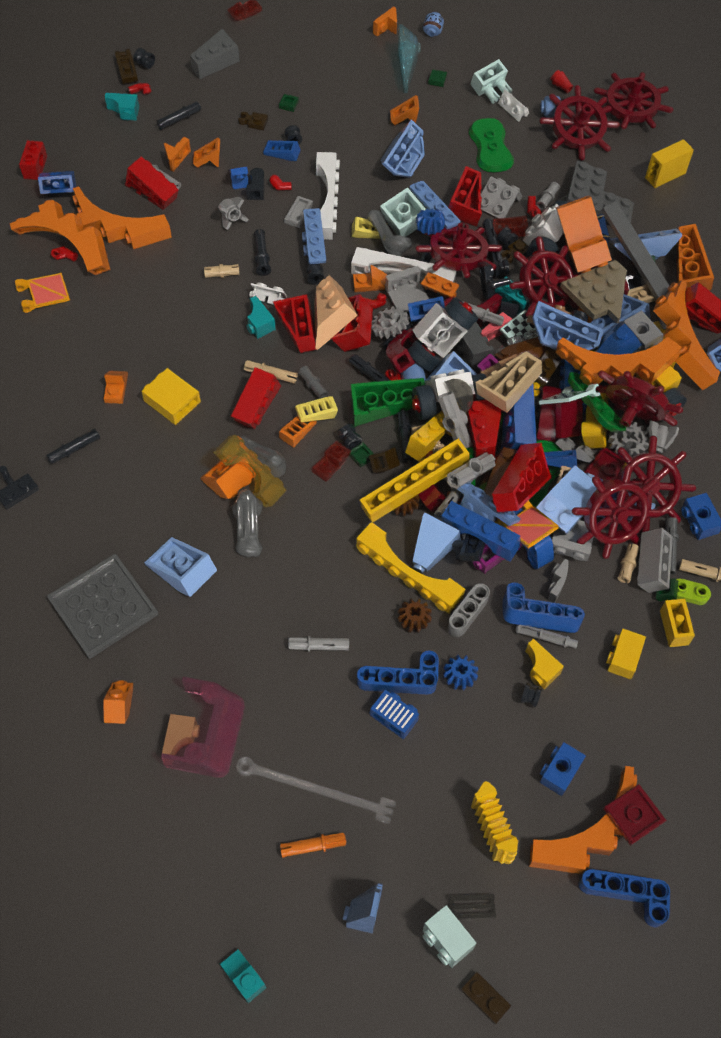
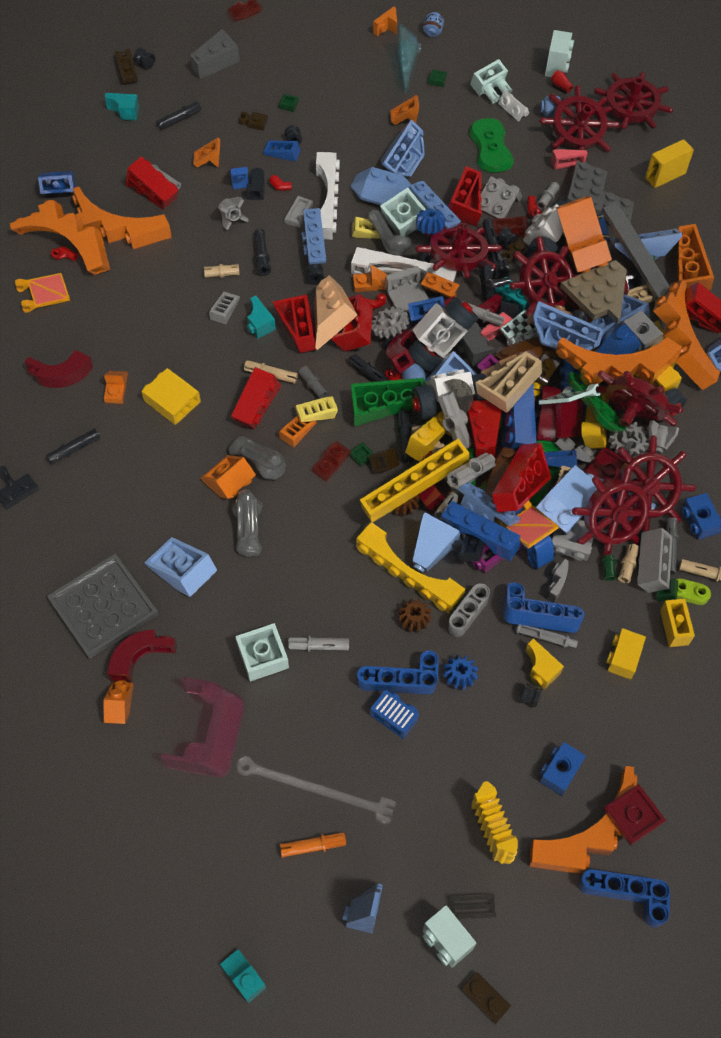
(33, 159): red brick -> none
(63, 374): none -> dark red arch
(135, 647): none -> dark red arch
(145, 87): red arm -> none
(177, 154): orange slope -> none
(180, 732): medium nougat arch -> none
(221, 317): none -> light grey slope
(261, 291): white hinge -> none
(262, 652): none -> light aqua brick
(266, 487): clear yellow arch -> none
(350, 437): black wheel -> none
(378, 185): none -> medium blue wedge
(559, 52): none -> light aqua brick
(562, 158): none -> coral slope
(608, 563): none -> dark green pin

